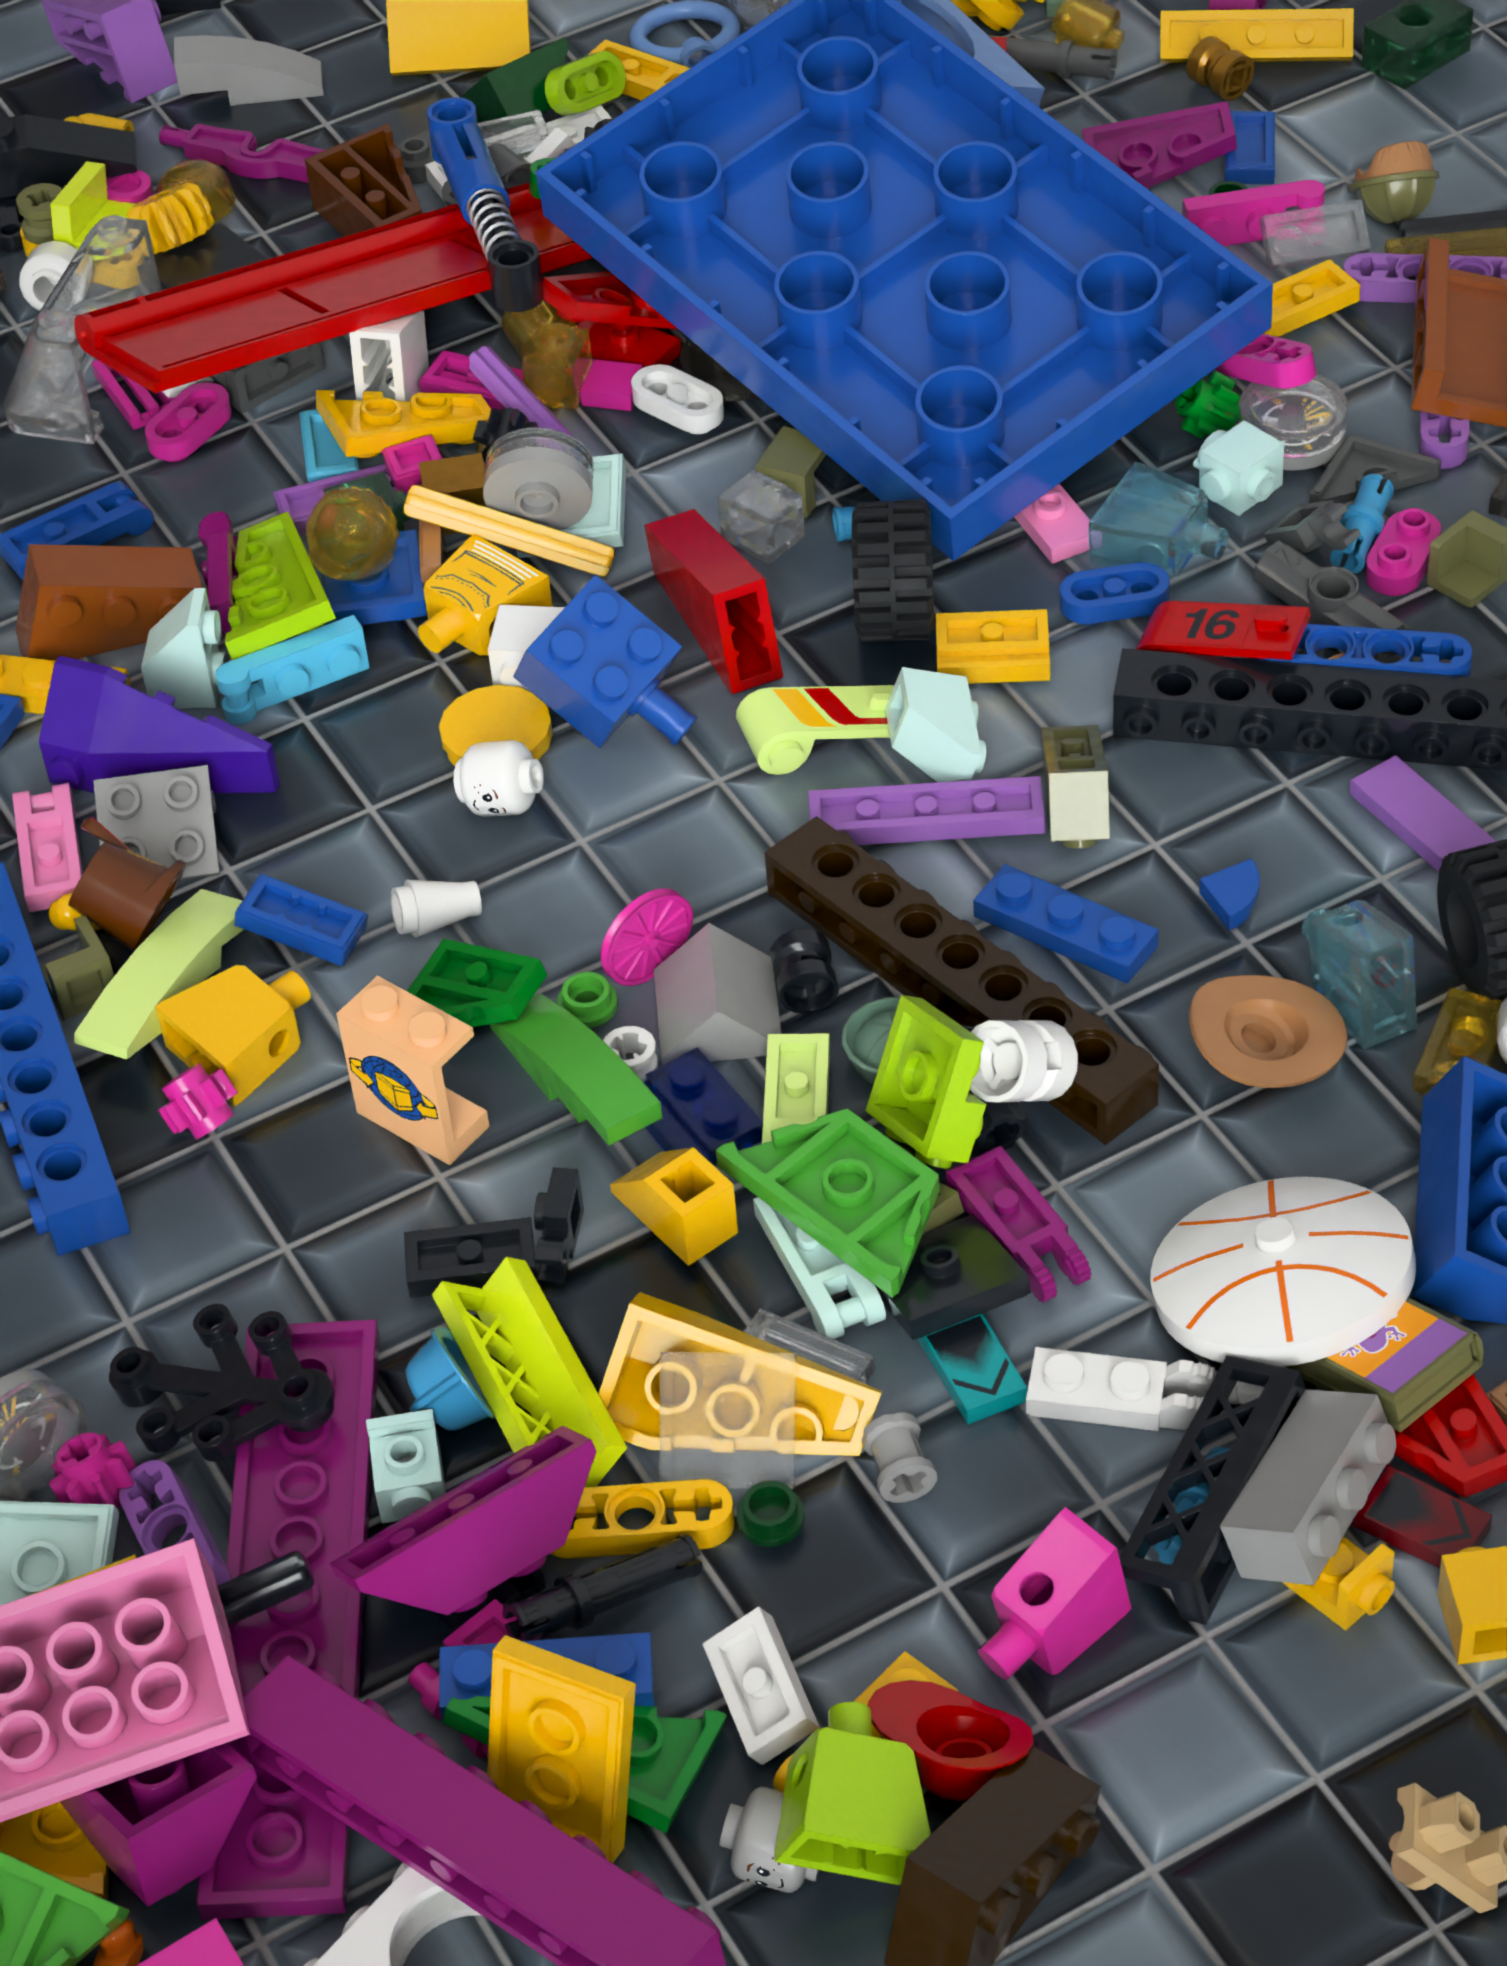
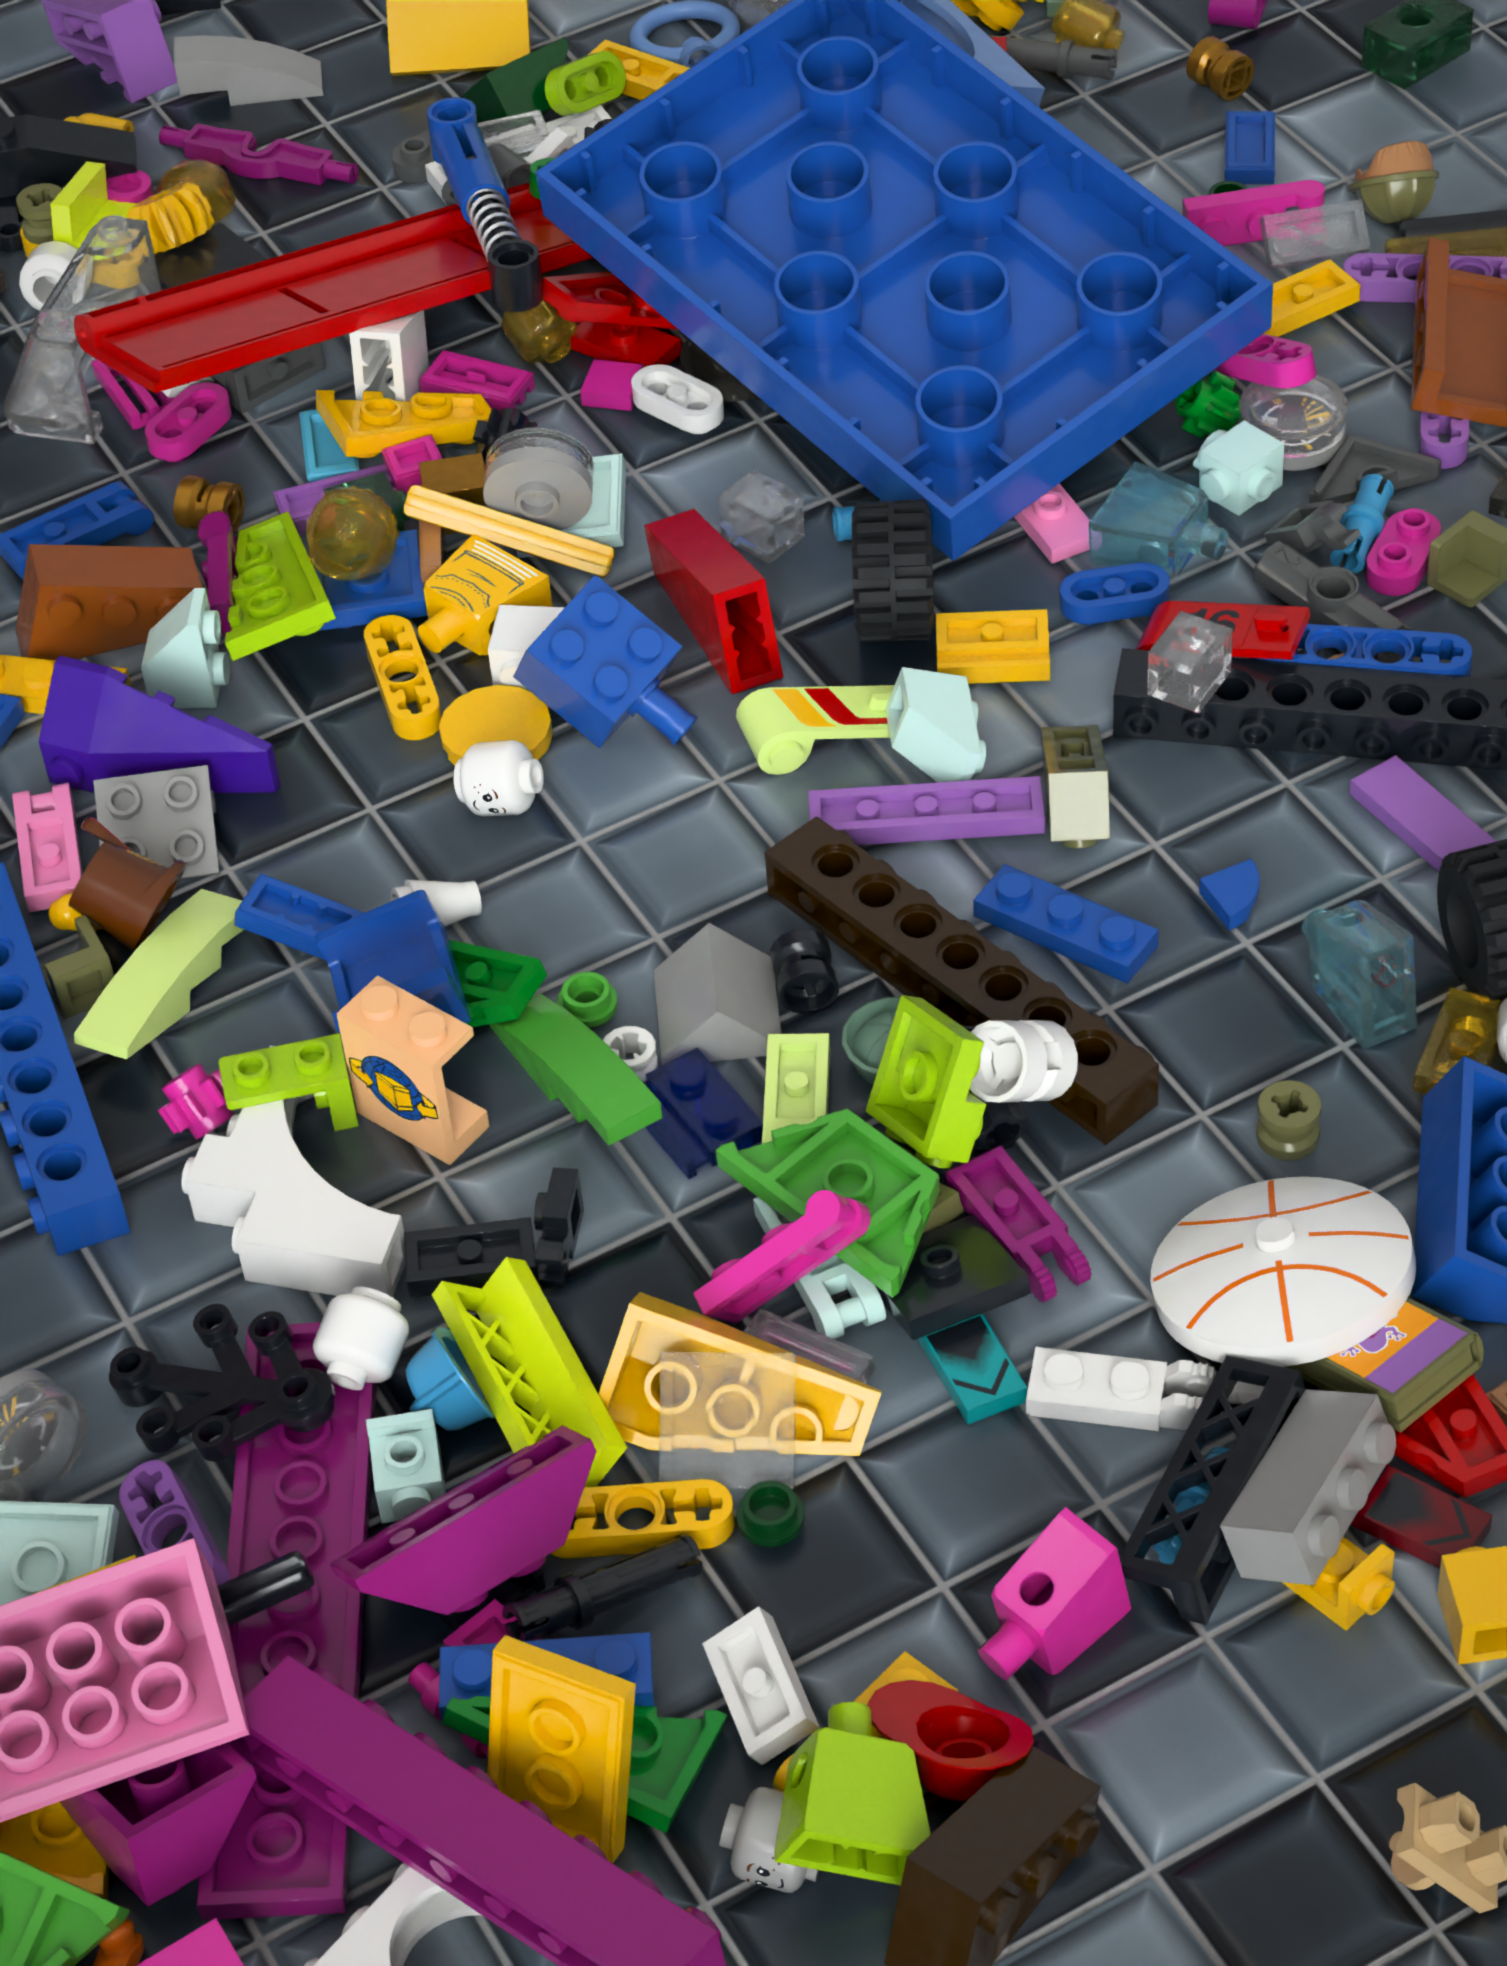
(91, 1470): dark pink gear -> none
(198, 497): none -> pearl gold wheel
(235, 1025): yellow torso -> none
(284, 1215): none -> white arch
(291, 668): medium azure plate -> none
(292, 1072): none -> lime bracket
(361, 1338): none -> white head
(362, 183): reddish brown wedge -> none
(399, 694): none -> yellow beam
(400, 944): none -> blue panel
(511, 389): medium lavender axle -> none
(557, 364): clear yellow brick -> none
(645, 936): dark pink wheel -> none
(681, 1201): yellow slope -> none
(784, 1256): none -> dark pink plate
(792, 460): olive panel -> none
(899, 1458): light grey bush -> none
(1165, 143): magenta wing -> none
(1189, 661): none -> clear brick
(1261, 33): yellow plate -> none
(1266, 1030): medium nougat hat -> none
(1299, 1132): none -> olive wheel

